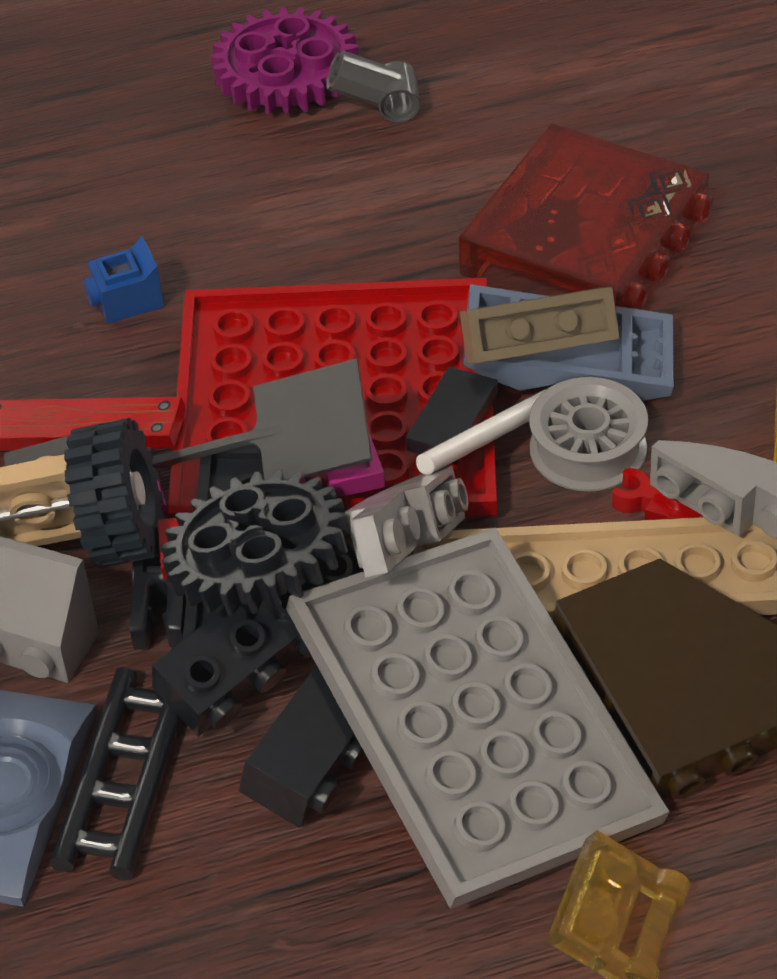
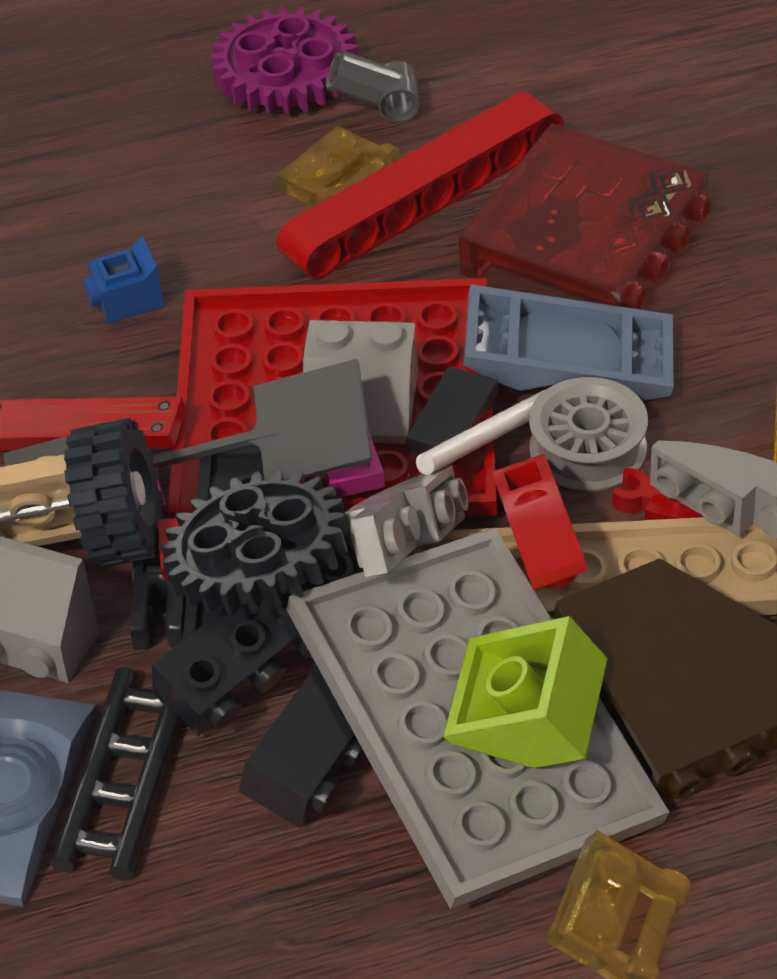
(333, 165): none -> clear yellow plate
(386, 367): none -> light grey slope
(415, 186): none -> red beam
(528, 694): none -> lime slope
(539, 325): dark tan plate -> none
(540, 523): none -> red slope

